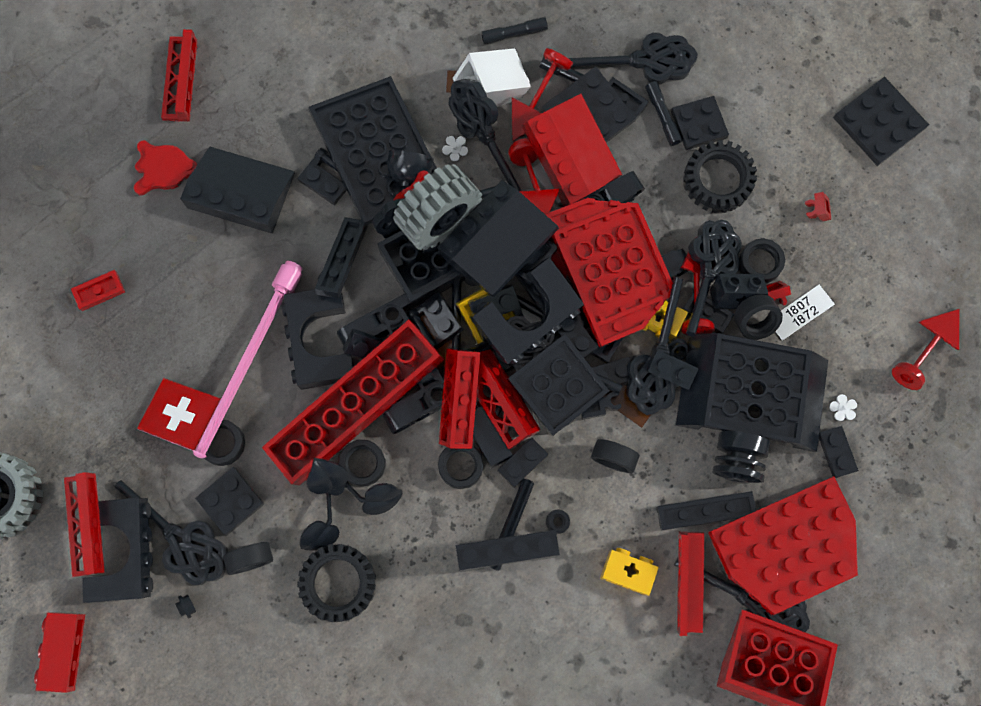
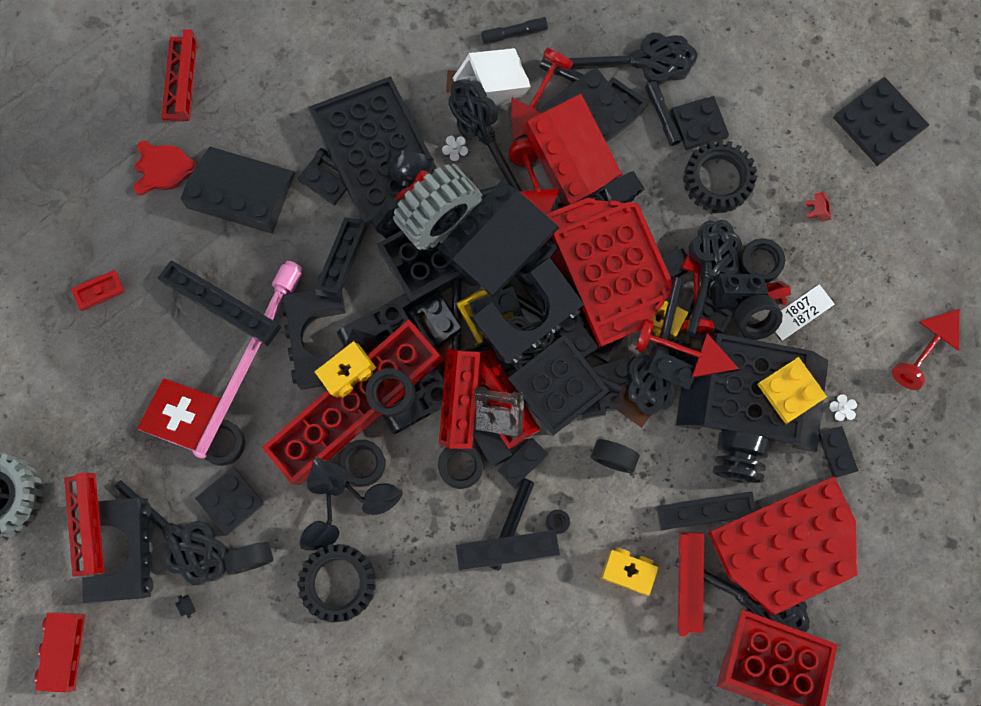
(219, 303): none -> black plate
(333, 373): none -> yellow brick
(377, 378): none -> black tyre
(499, 419): none -> clear smoke plate
(710, 359): none -> red piece
(792, 390): none -> yellow plate

